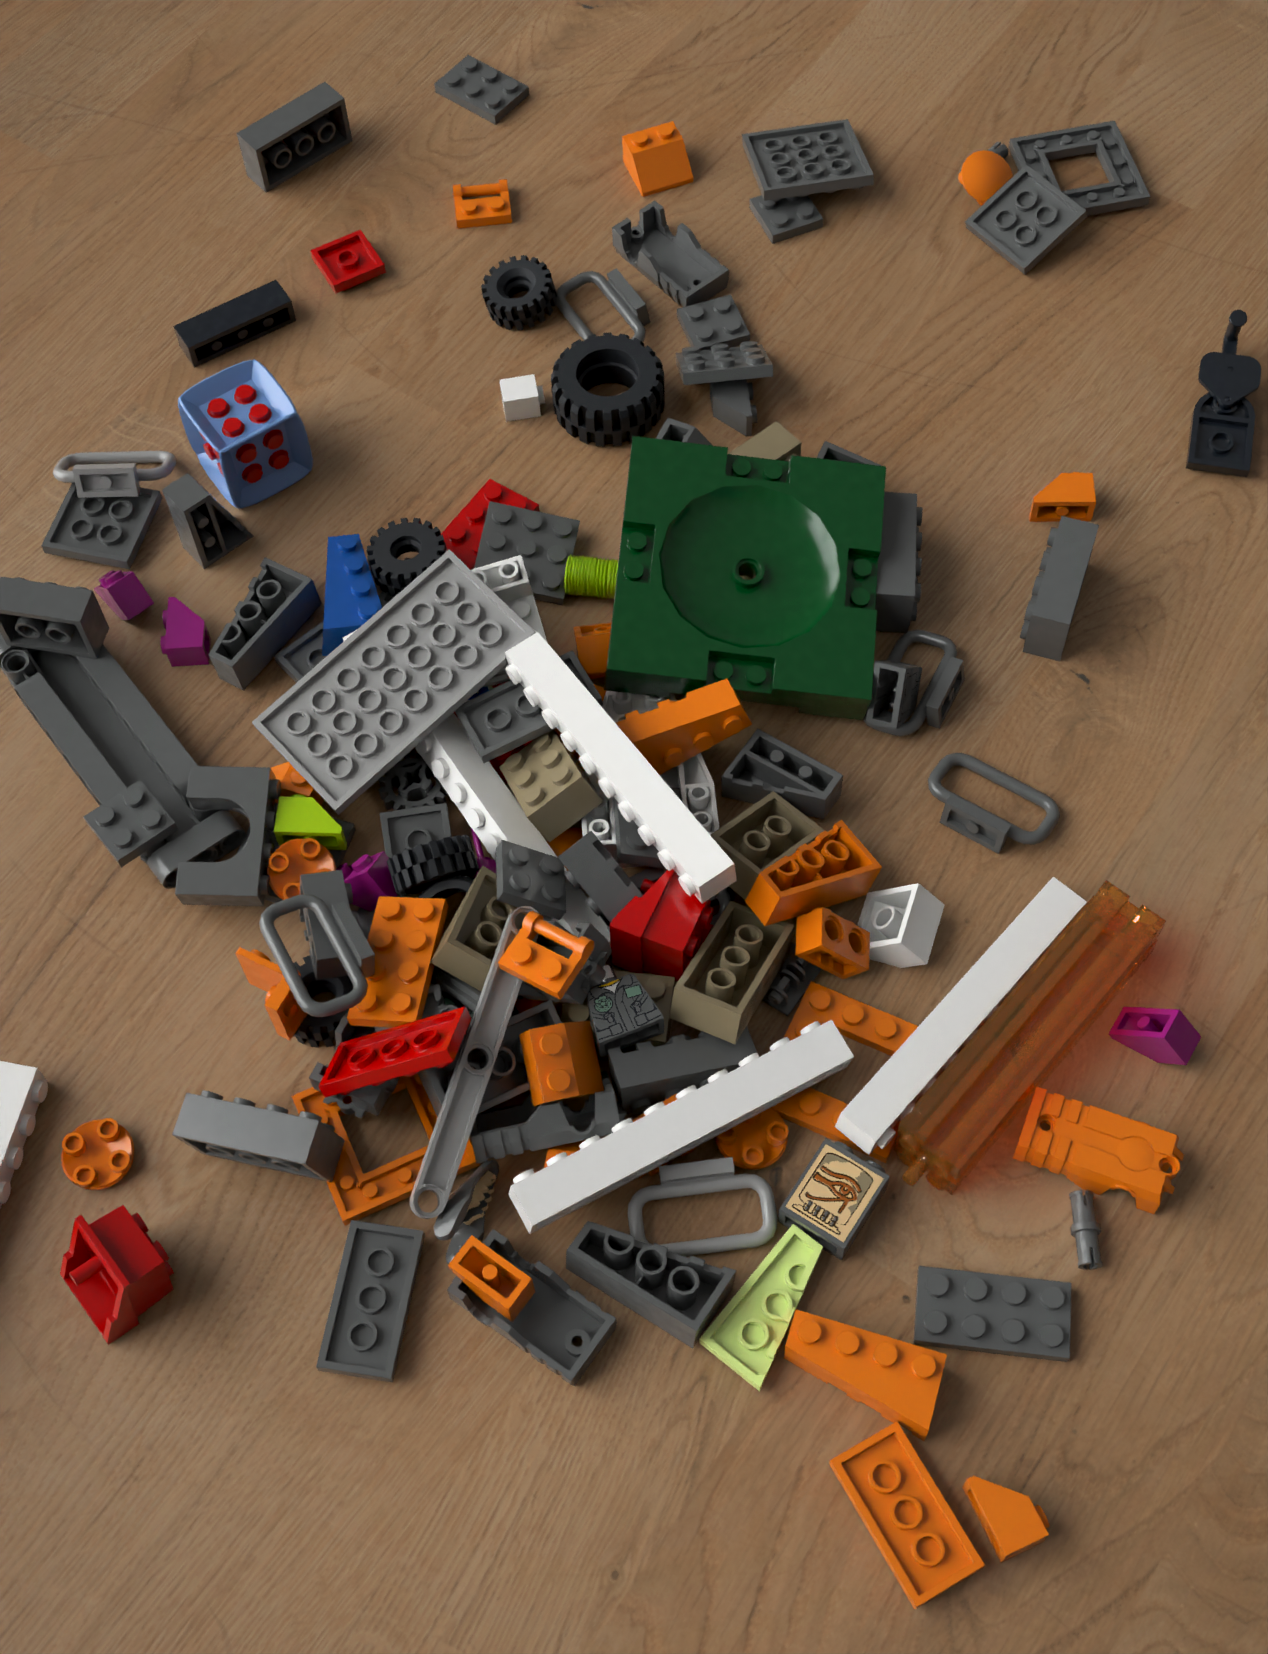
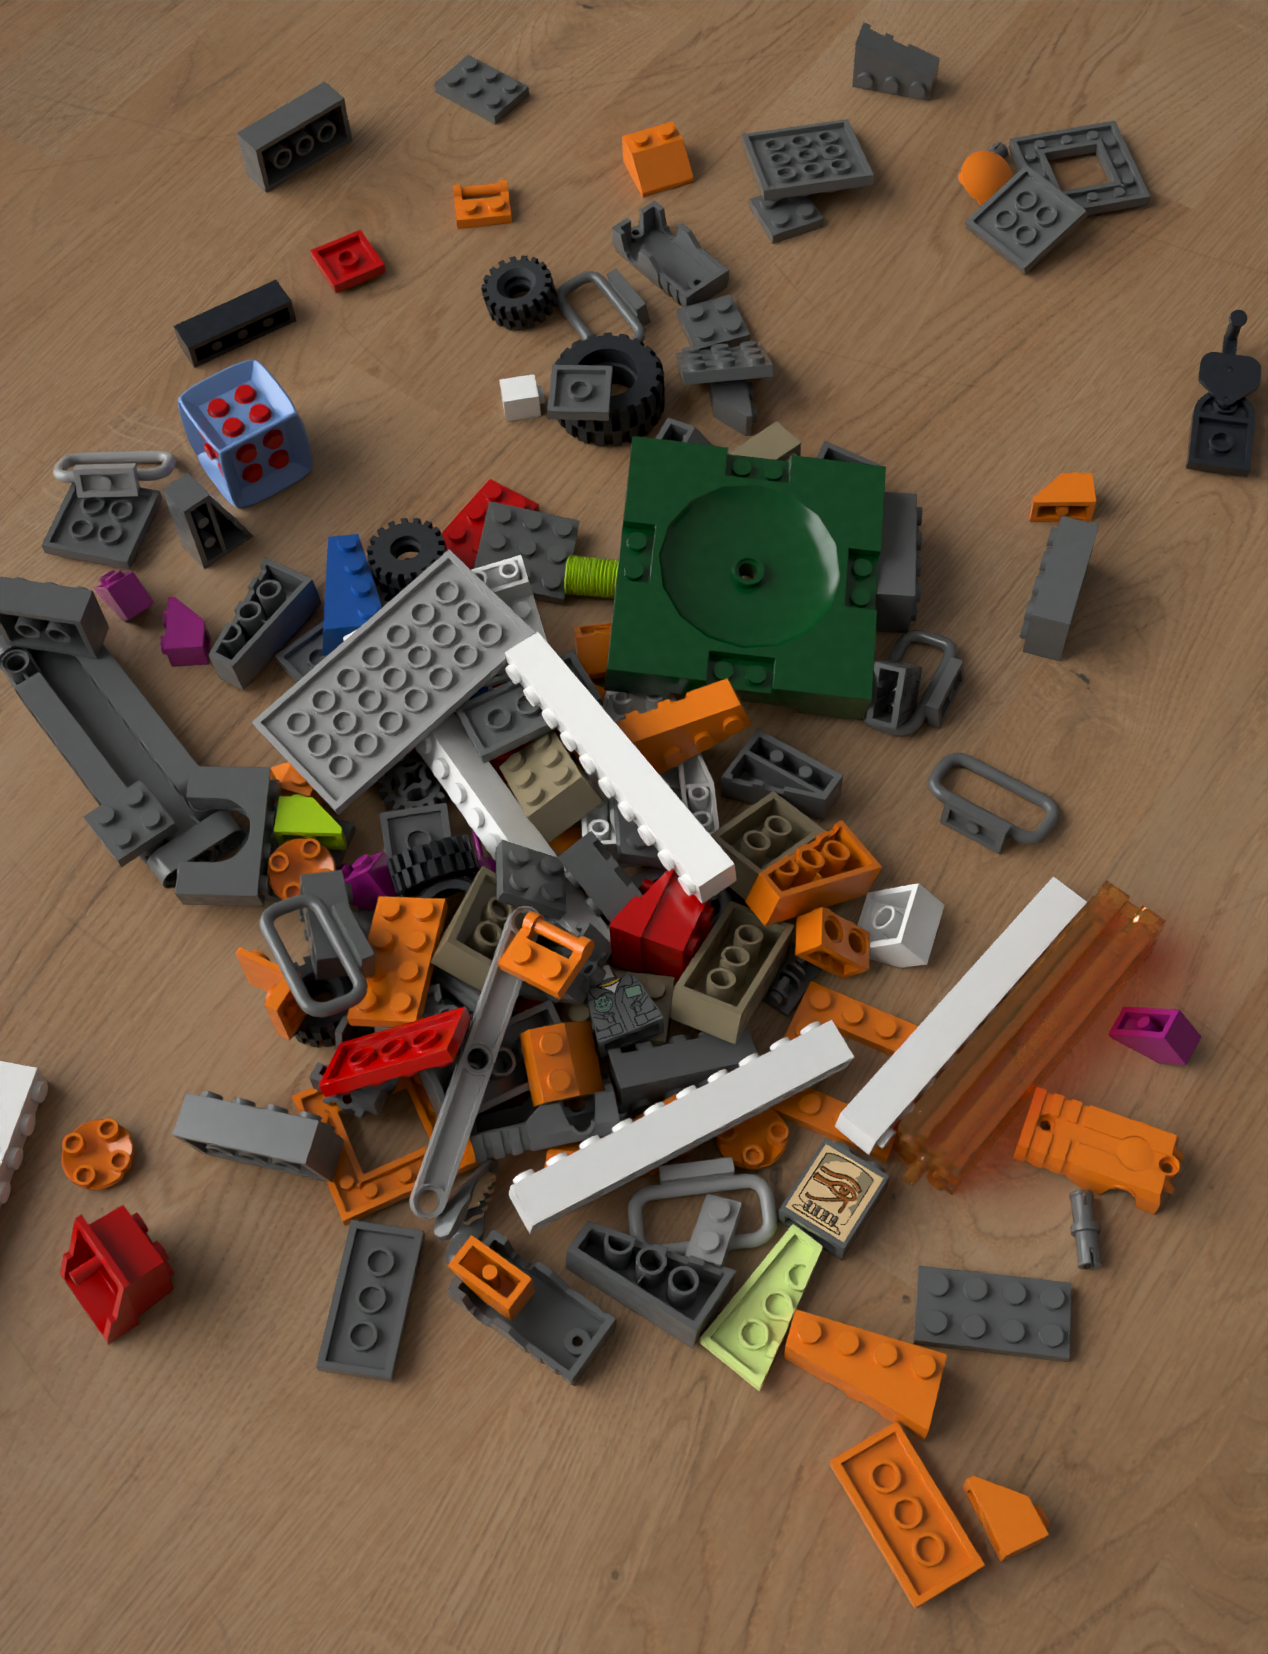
(580, 392): none -> dark grey plate
(715, 1230): none -> light grey plate
(893, 67): none -> dark grey wedge

